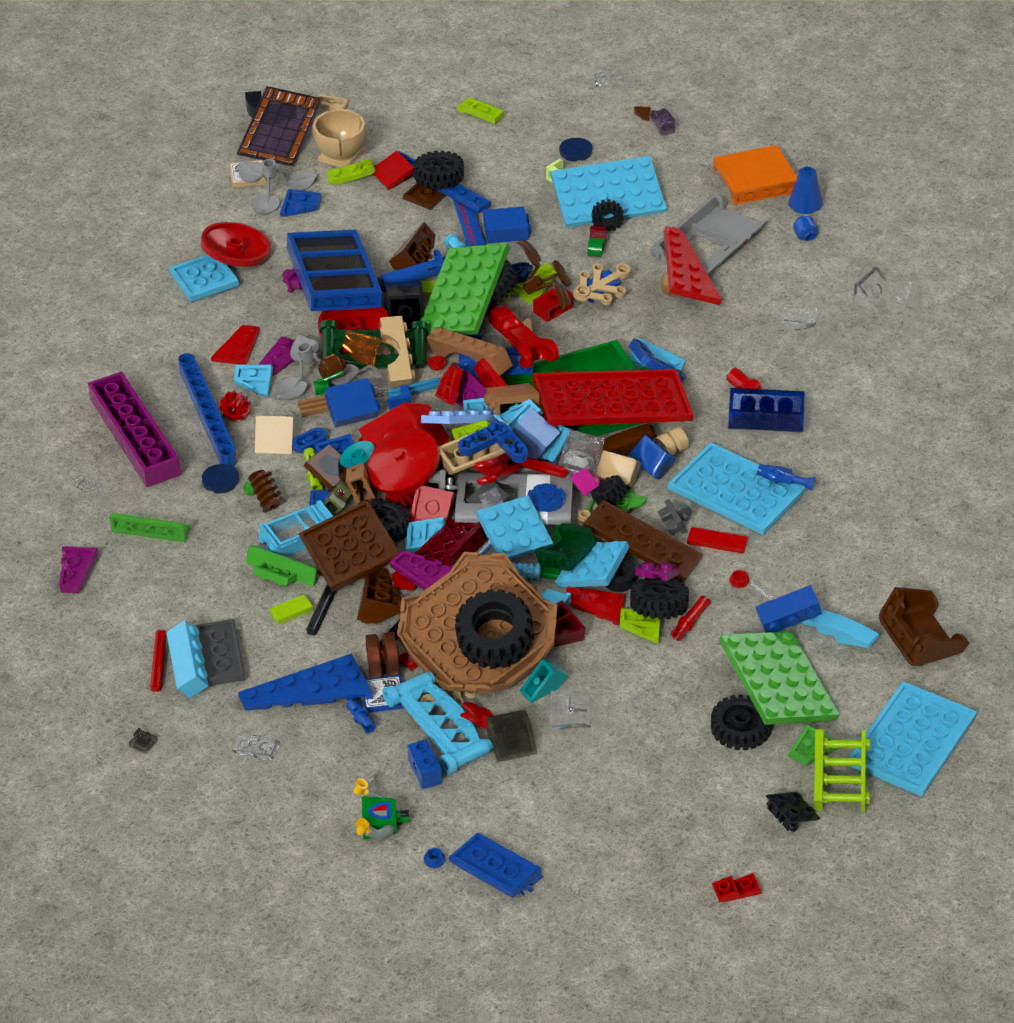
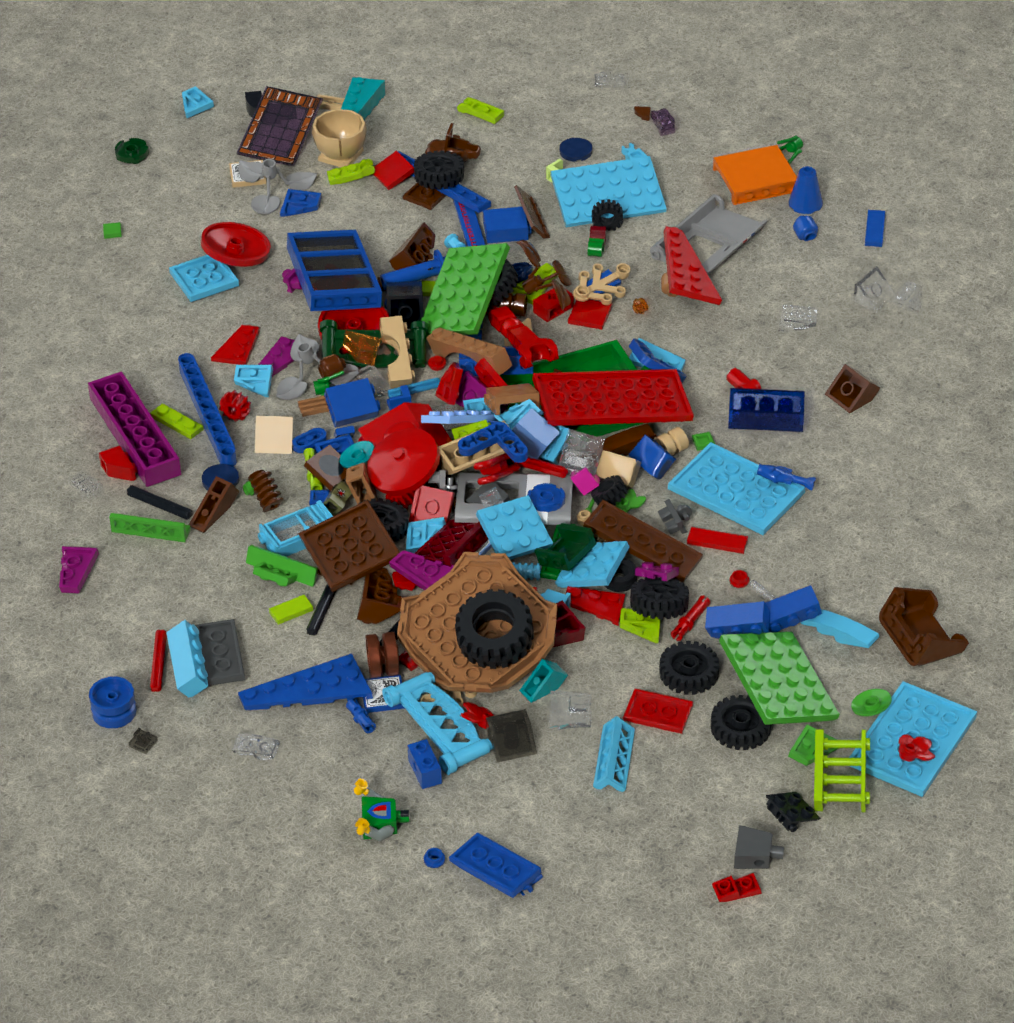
(112, 230): none -> bright green tile
(112, 702): none -> blue wheel
(117, 464): none -> red slope
(131, 151): none -> dark green plate
(159, 502): none -> black axle
(176, 421): none -> lime plate
(195, 102): none -> medium azure wing
(214, 504): none -> reddish brown slope
(344, 431): none -> blue tile
(363, 95): none -> teal wedge
(455, 145): none -> reddish brown piece
(516, 303): none -> reddish brown wheel
(532, 213): none -> reddish brown windscreen
(589, 314): none -> red tile
(610, 751): none -> medium azure fence
(631, 153): none -> medium azure plate
(640, 306): none -> clear orange plate
(658, 711): none -> red tile
(689, 667): none -> black wheel
(702, 440): none -> bright green tile
(737, 619): none -> blue brick
(755, 849): none -> dark grey torso
(793, 145): none -> green plant
(851, 389): none -> reddish brown slope
(871, 702): none -> bright green dish
(875, 228): none -> blue tile
(915, 748): none -> red plate

